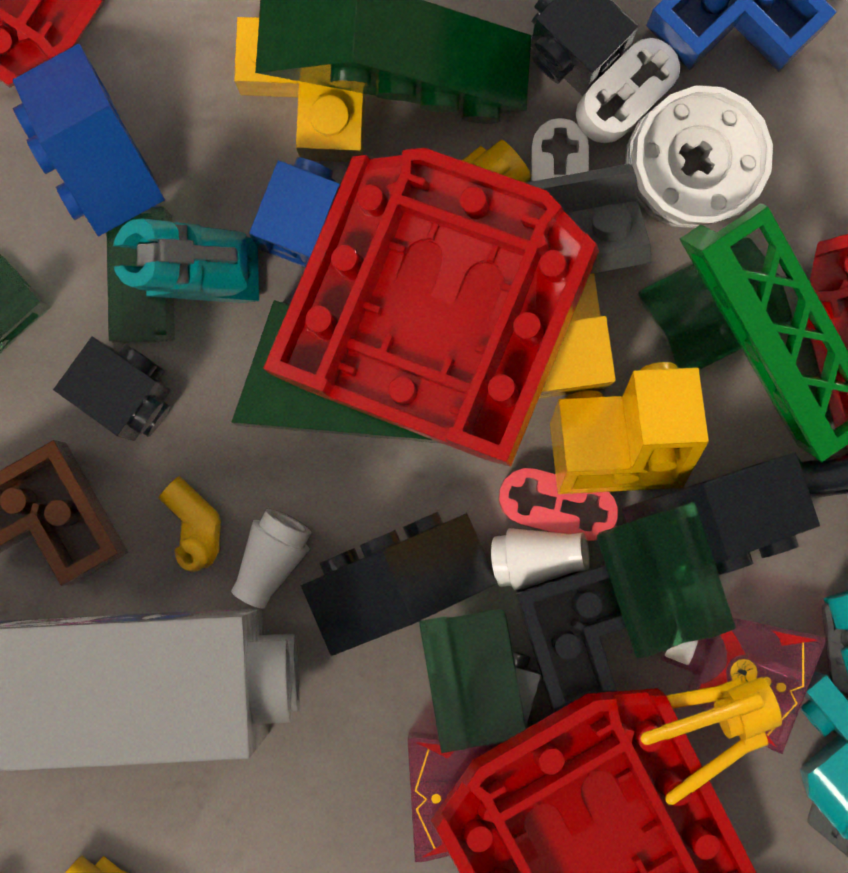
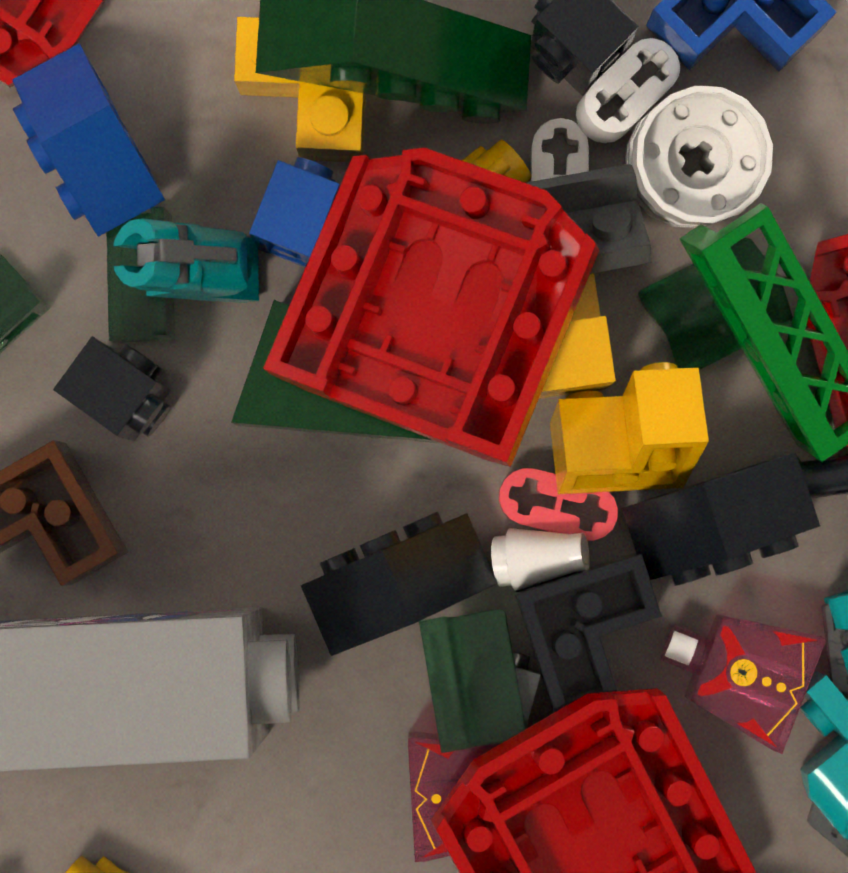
(198, 525): yellow arm -> none
(271, 554): white cone -> none
(665, 580): clear green panel -> none
(741, 711): yellow plant -> none

